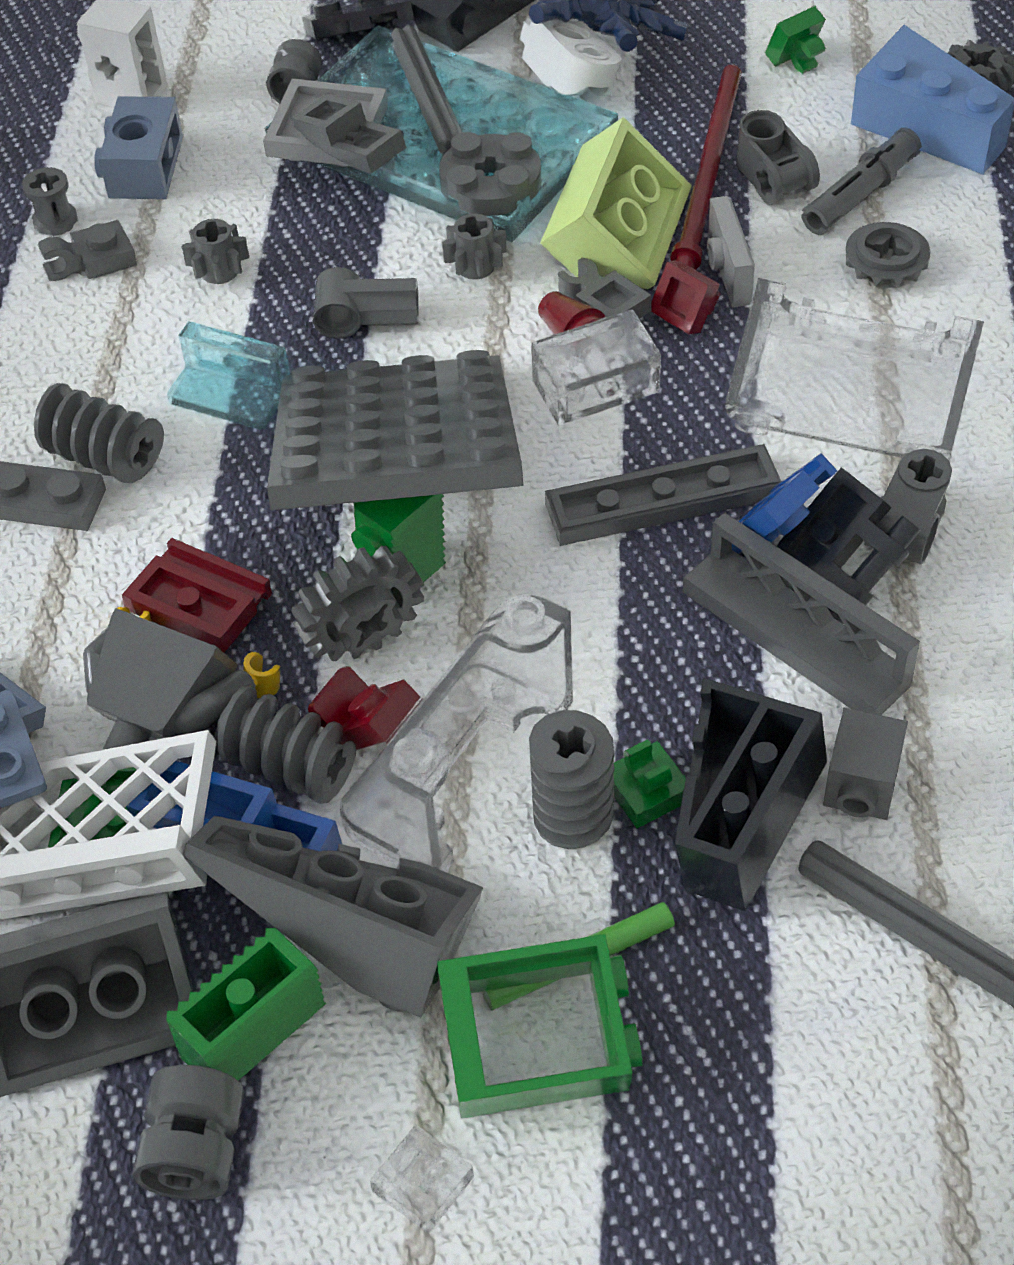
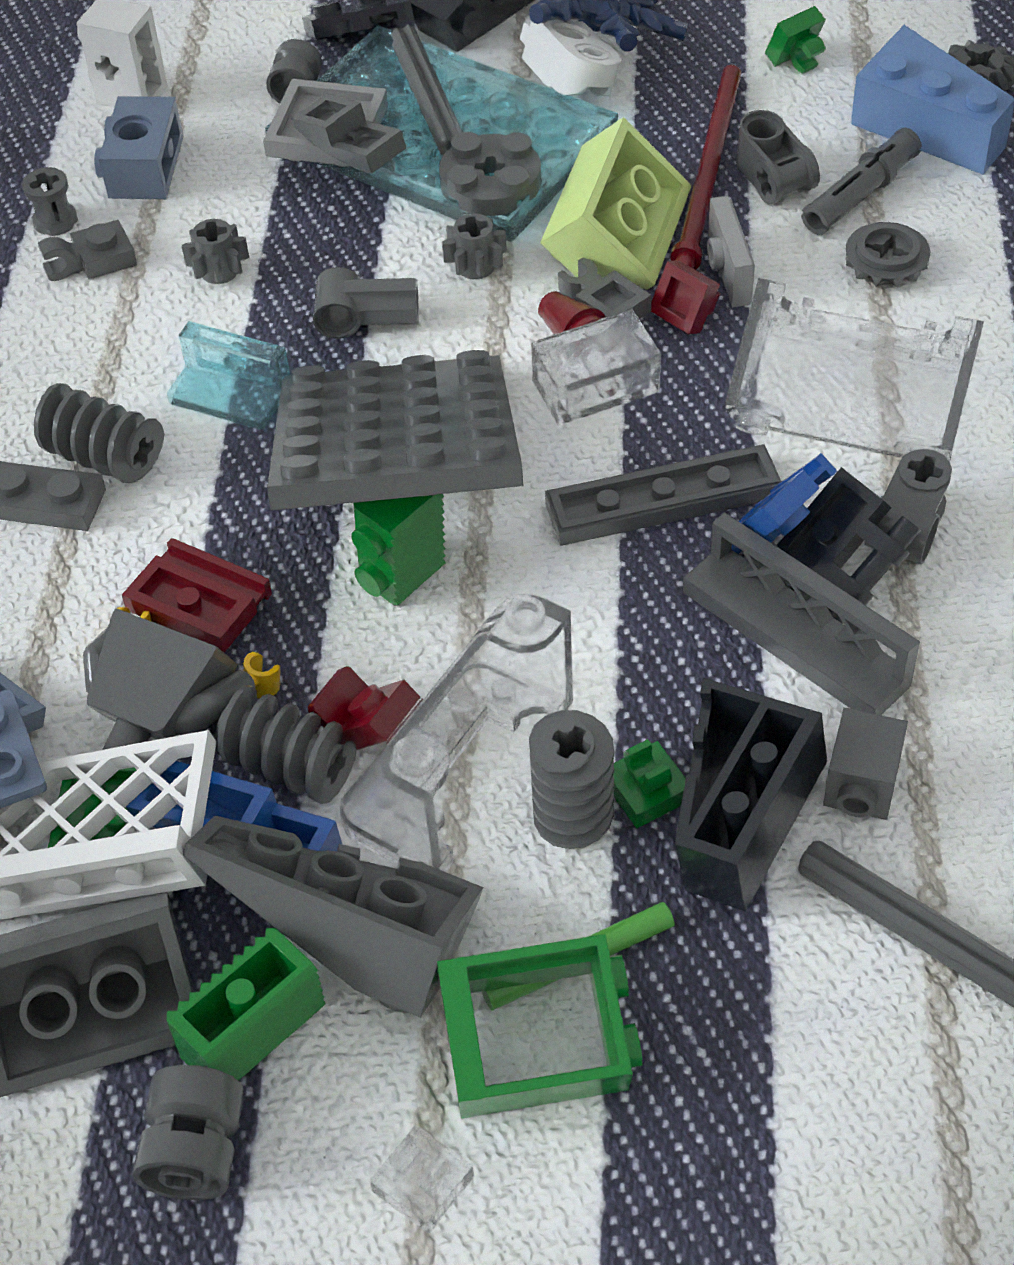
(358, 603): dark grey gear -> none

